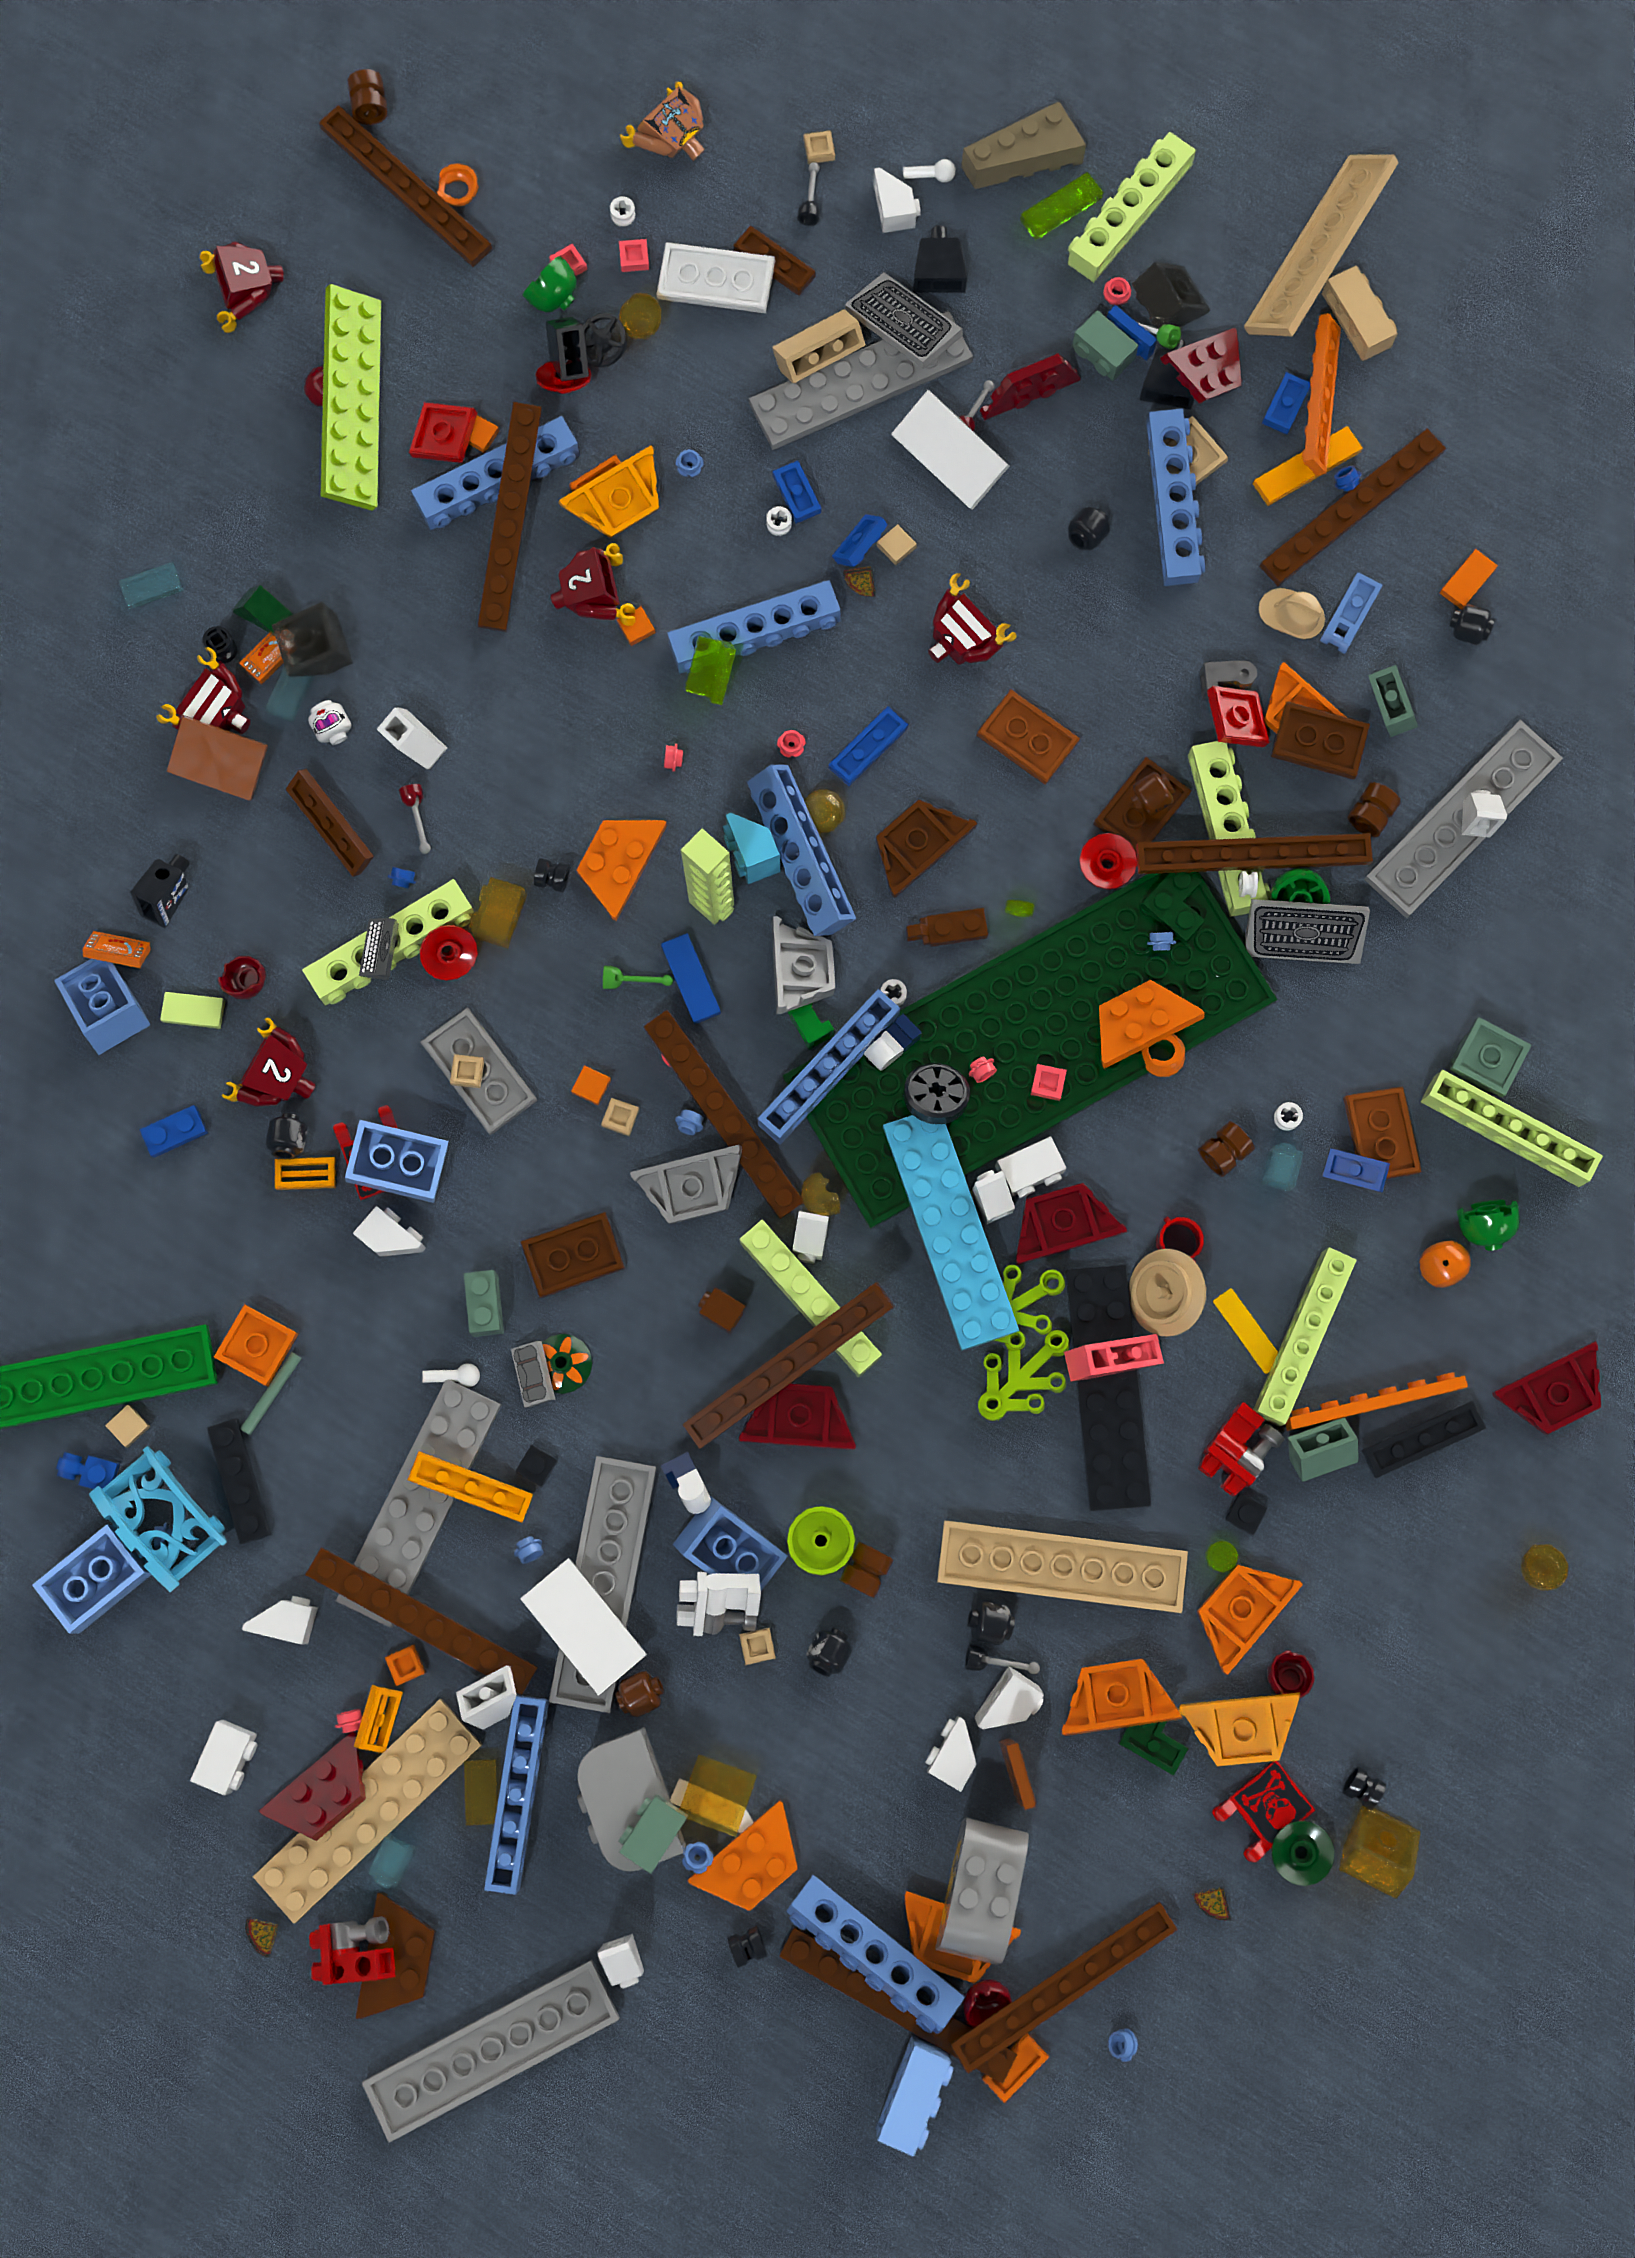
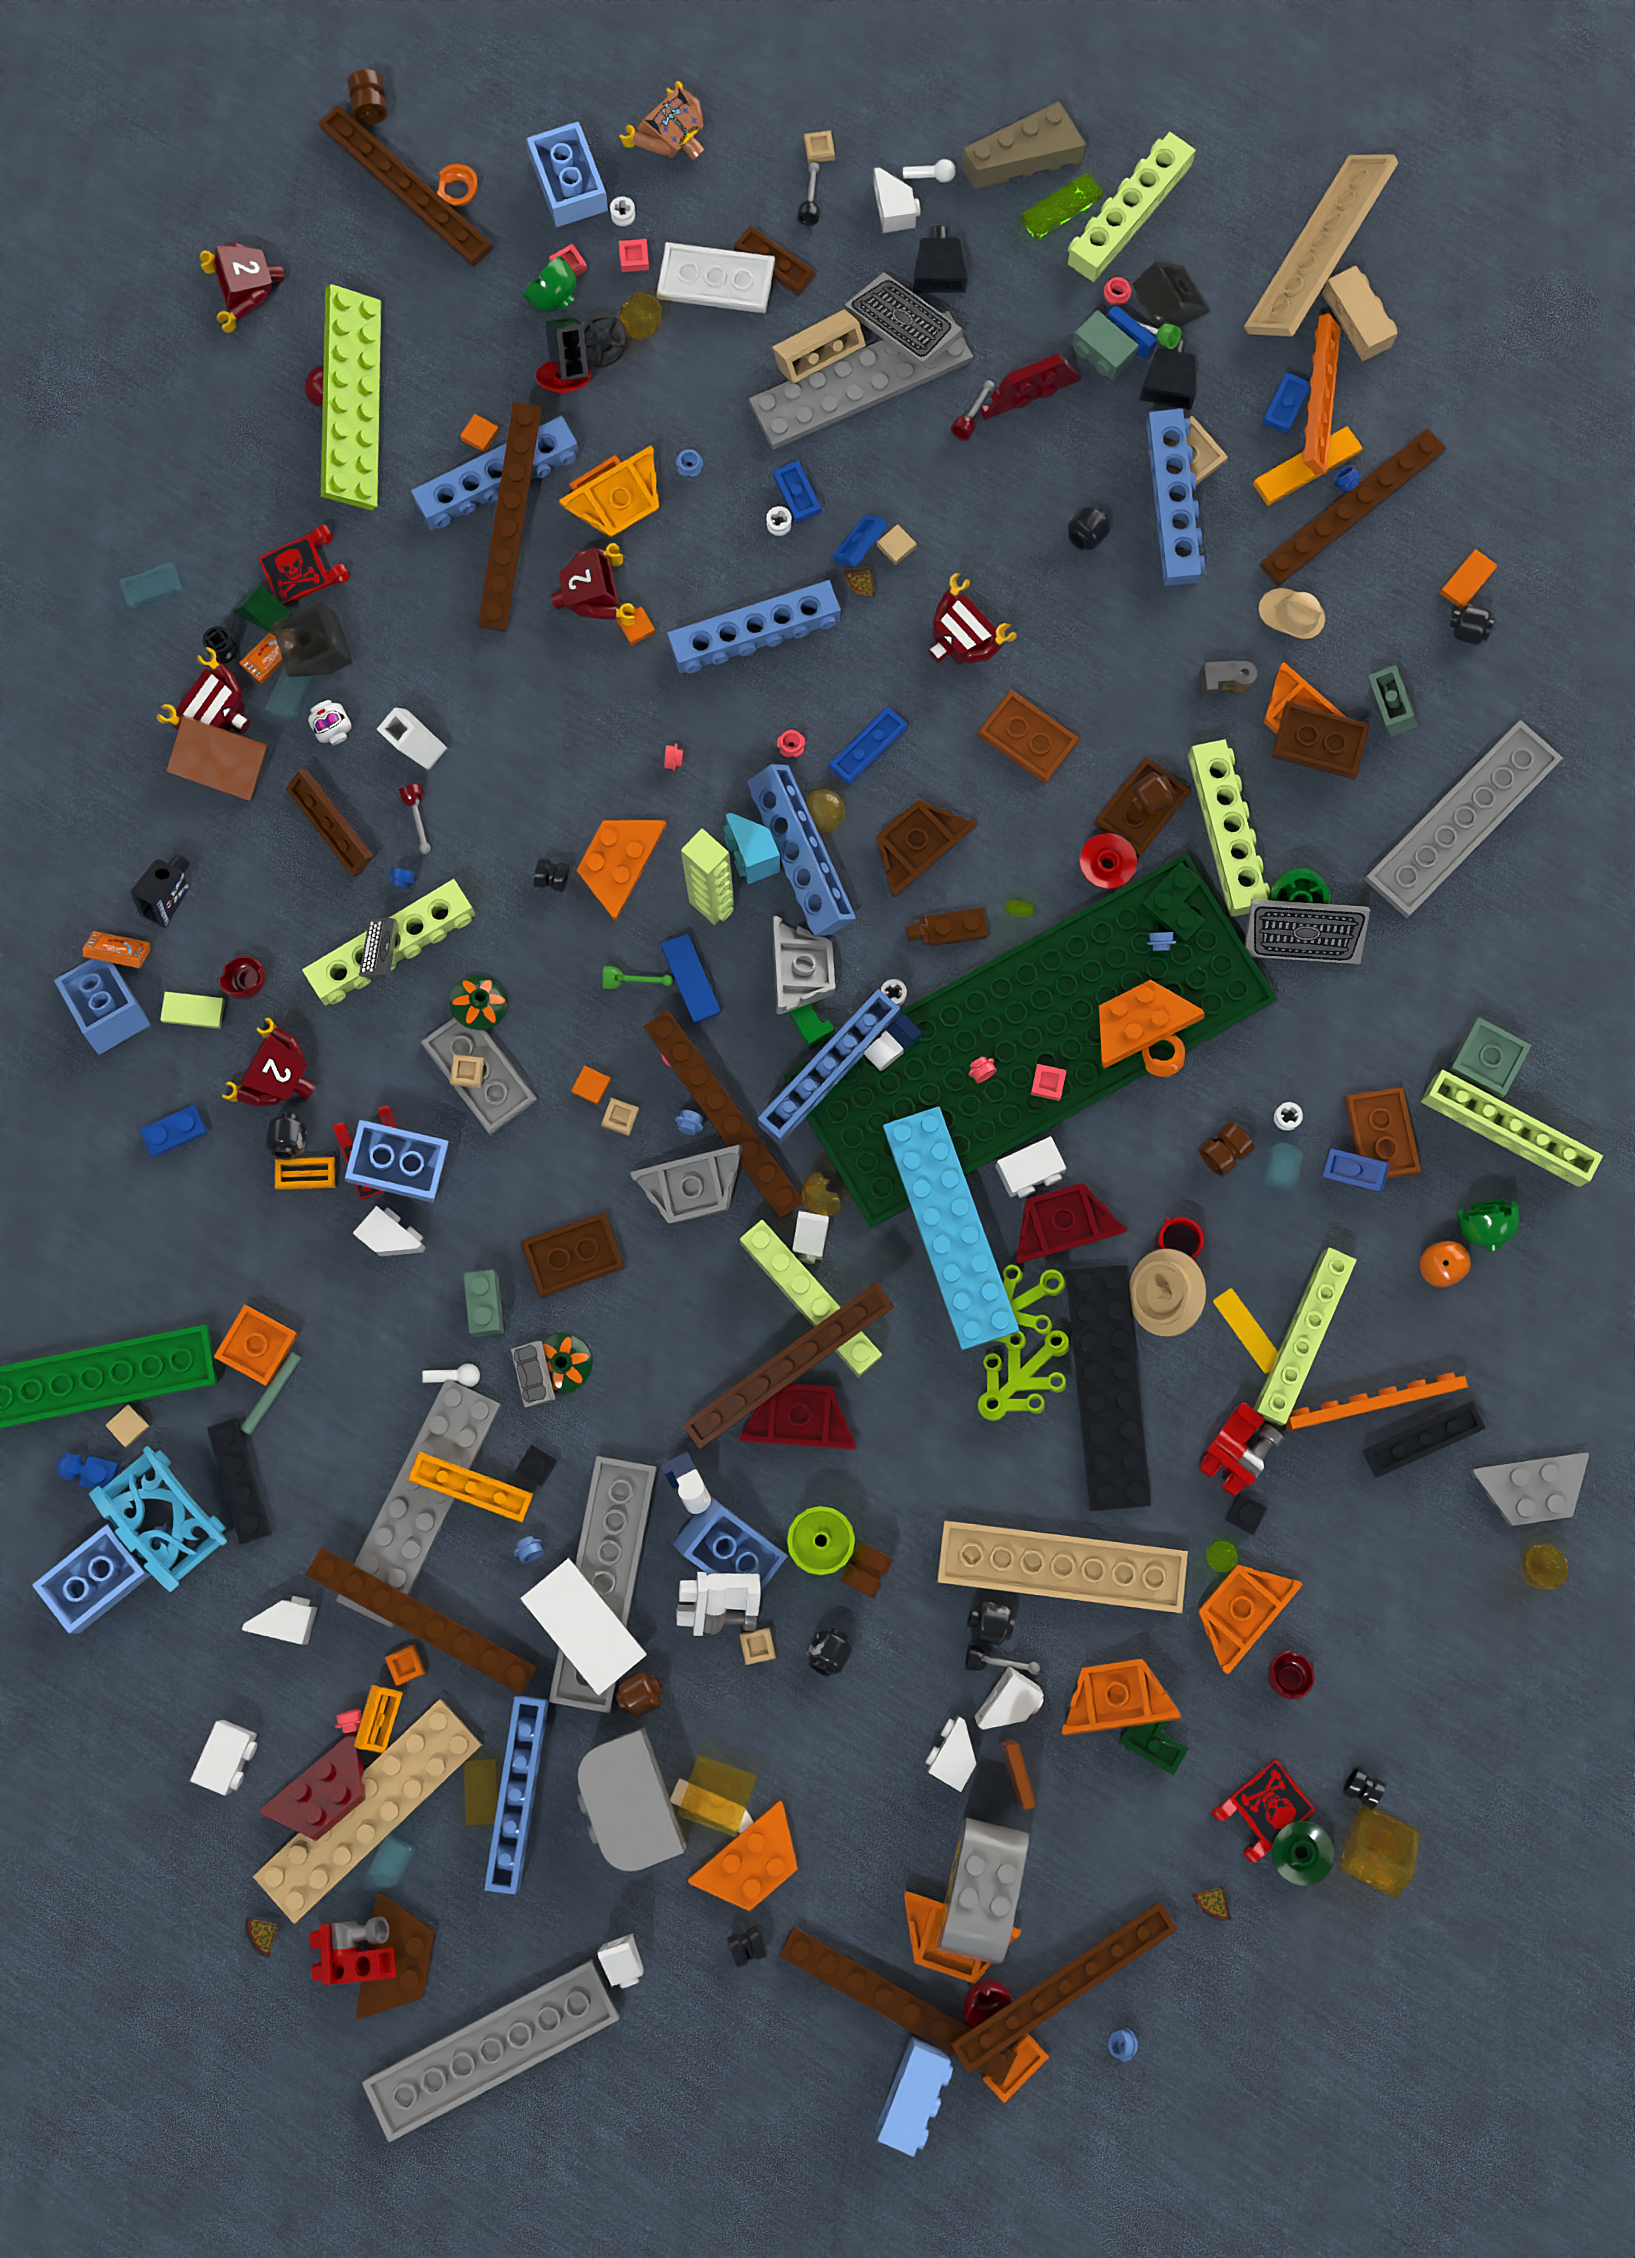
(298, 570): none -> flag
(443, 432): red tile -> none
(452, 963): red dish -> none
(478, 1014): none -> dark green dish
(488, 1699): white slope -> none
(498, 912): clear yellow brick -> none
(567, 174): none -> light blue brick
(653, 1832): sand green brick -> none
(691, 1851): medium blue plate -> none
(710, 668): clear neon green panel -> none
(721, 1310): reddish brown brick -> none
(892, 1955): medium blue brick -> none
(925, 1104): black wheel -> none
(950, 449): white tile -> none
(992, 1196): white slope -> none
(1113, 1357): coral slope -> none
(1208, 365): wing -> none
(1238, 716): red tile -> none
(1243, 1727): light orange wing -> none
(1248, 884): white bush -> none
(1254, 853): reddish brown plate -> none
(1323, 1449): sand green brick -> none
(1351, 611): medium blue plate -> none
(1376, 807): reddish brown wheel -> none
(1482, 814): white slope -> none
(1534, 1488): none -> light grey wing
(1556, 1391): dark red wing -> none

